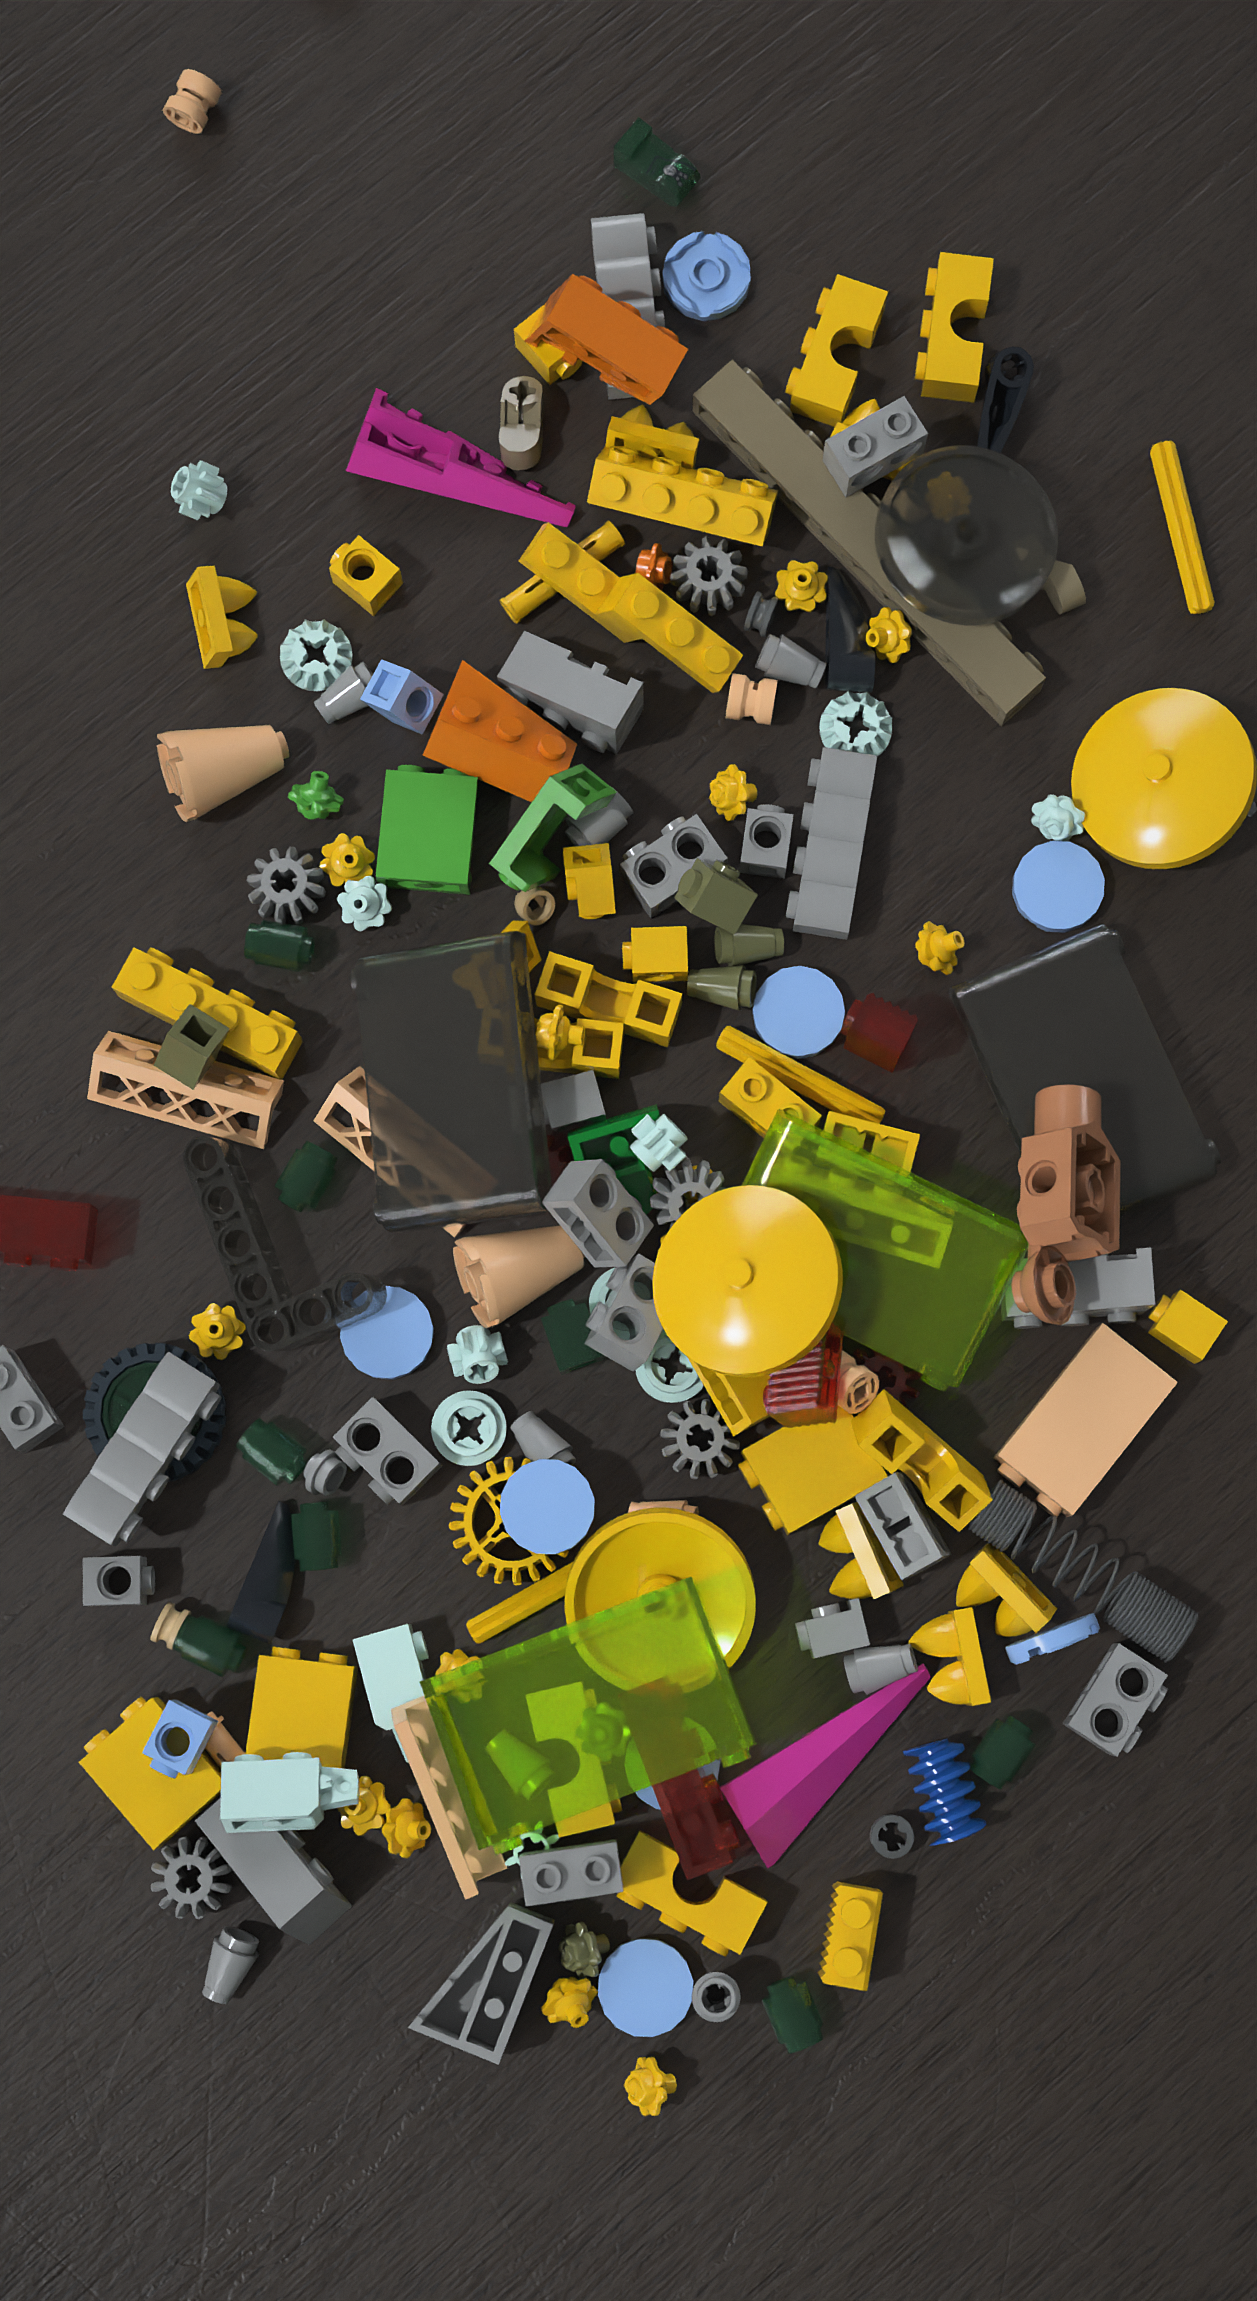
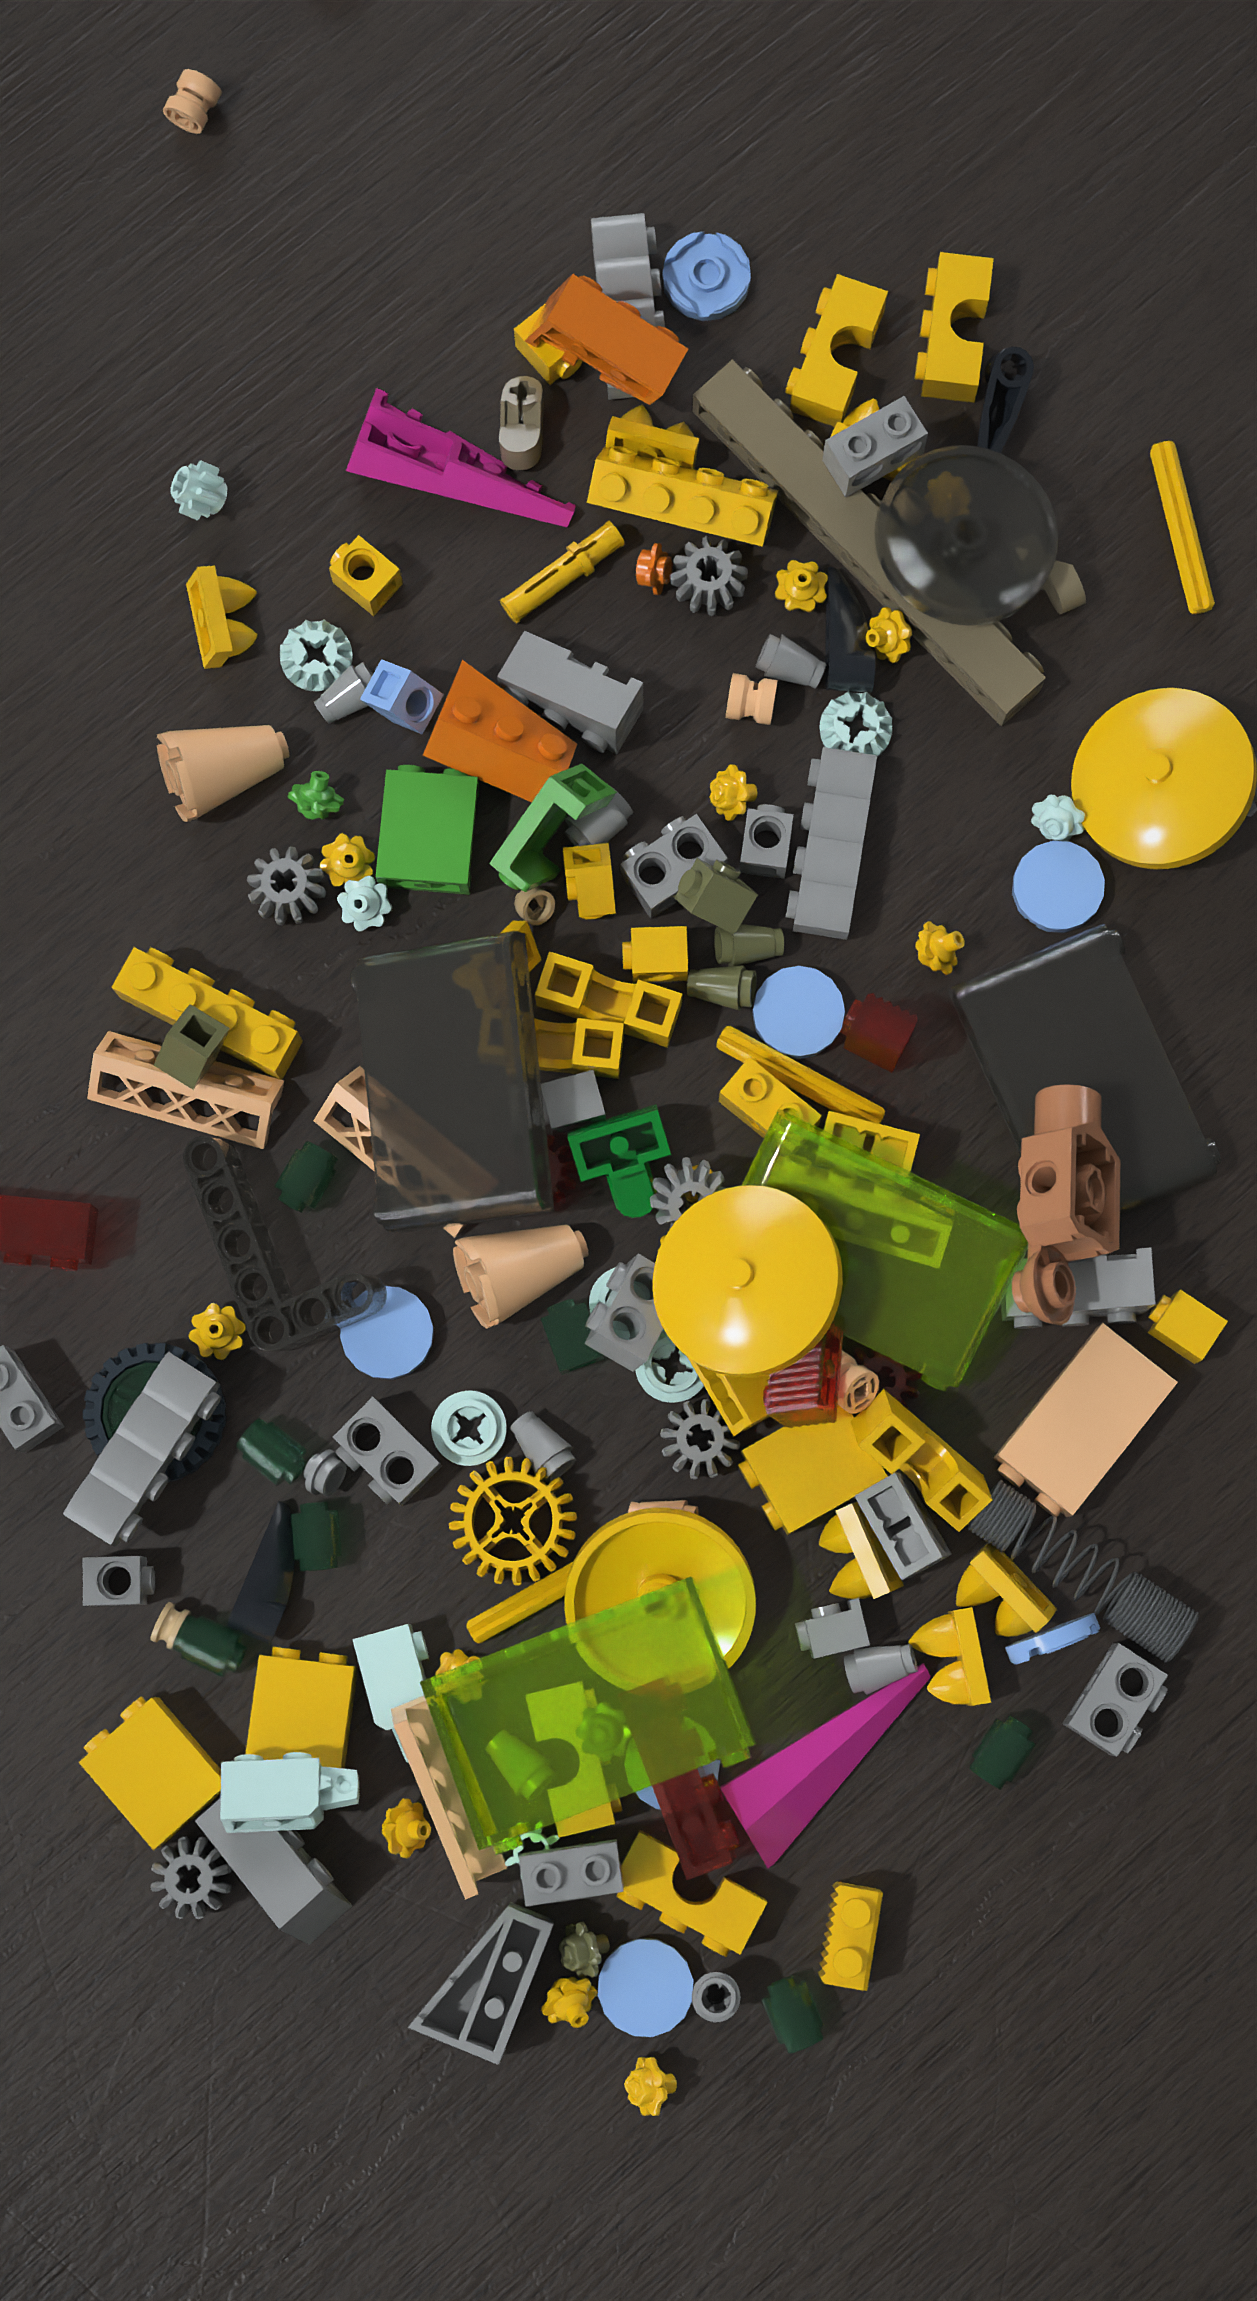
(195, 1723): light blue brick -> none
(221, 1744): light nougat pin -> none
(229, 1963): light grey cone -> none
(279, 945): clear green brick -> none
(370, 1809): yellow plant -> none
(477, 1354): light aqua gear -> none
(547, 1506): light blue tile -> none
(556, 1032): yellow plant -> none
(598, 1213): light grey brick -> none
(631, 607): yellow bracket -> none
(654, 164): clear green leg -> none
(658, 1142): light aqua gear -> none
(761, 614): dark grey bush -> none
(902, 1826): dark grey bush -> none
(945, 1790): blue piece -> none

